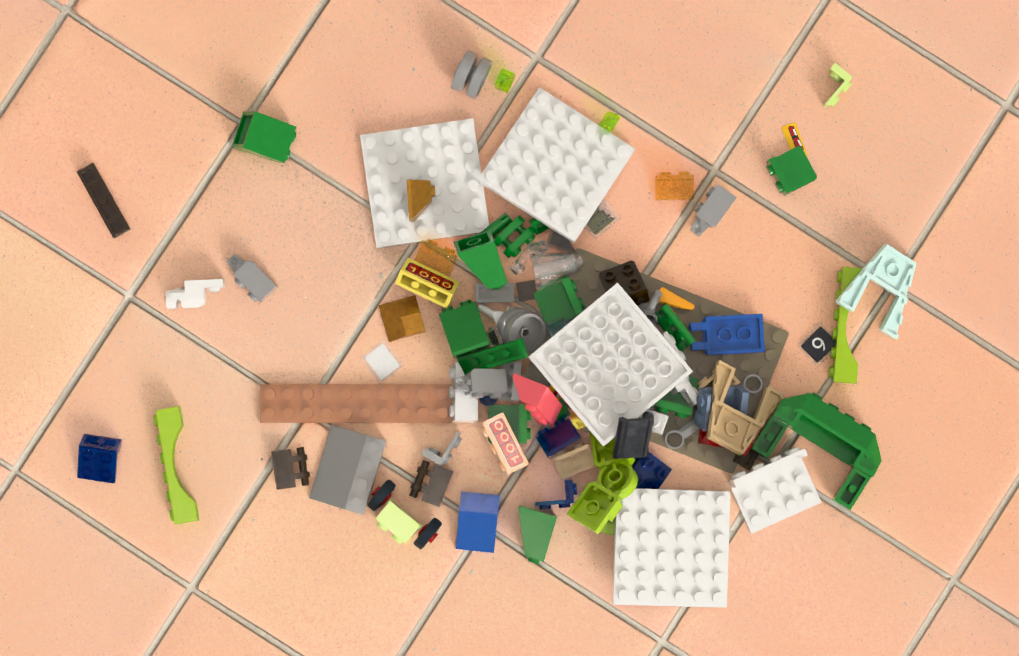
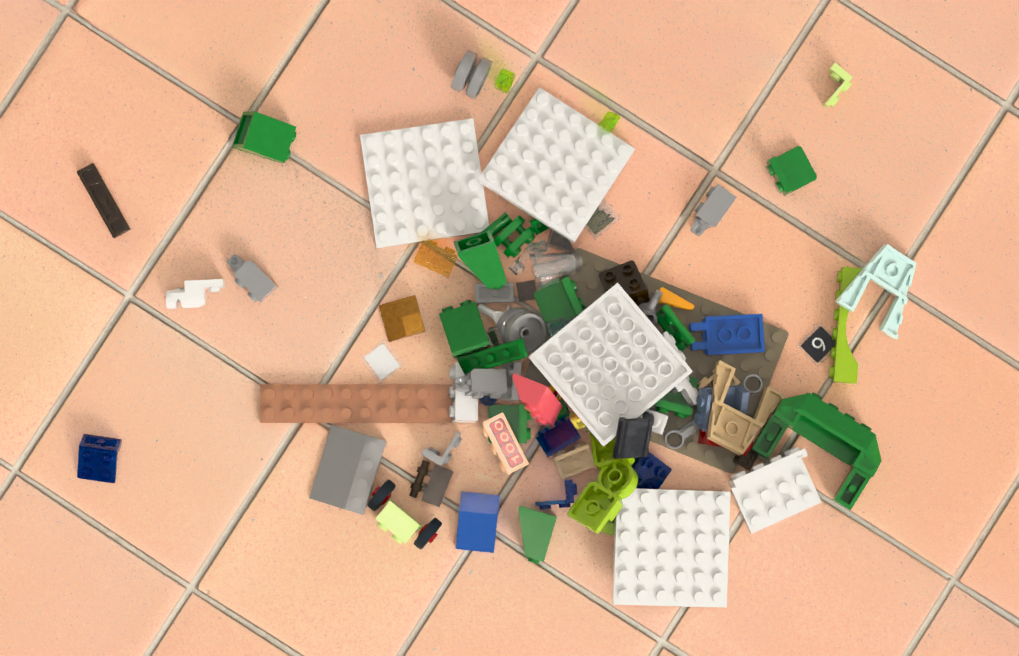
(170, 425): lime arch -> none
(284, 468): dark brown plate -> none
(419, 197): pearl gold slope -> none
(427, 282): light yellow brick -> none
(674, 186): clear yellow bracket -> none
(793, 136): yellow sticker -> none

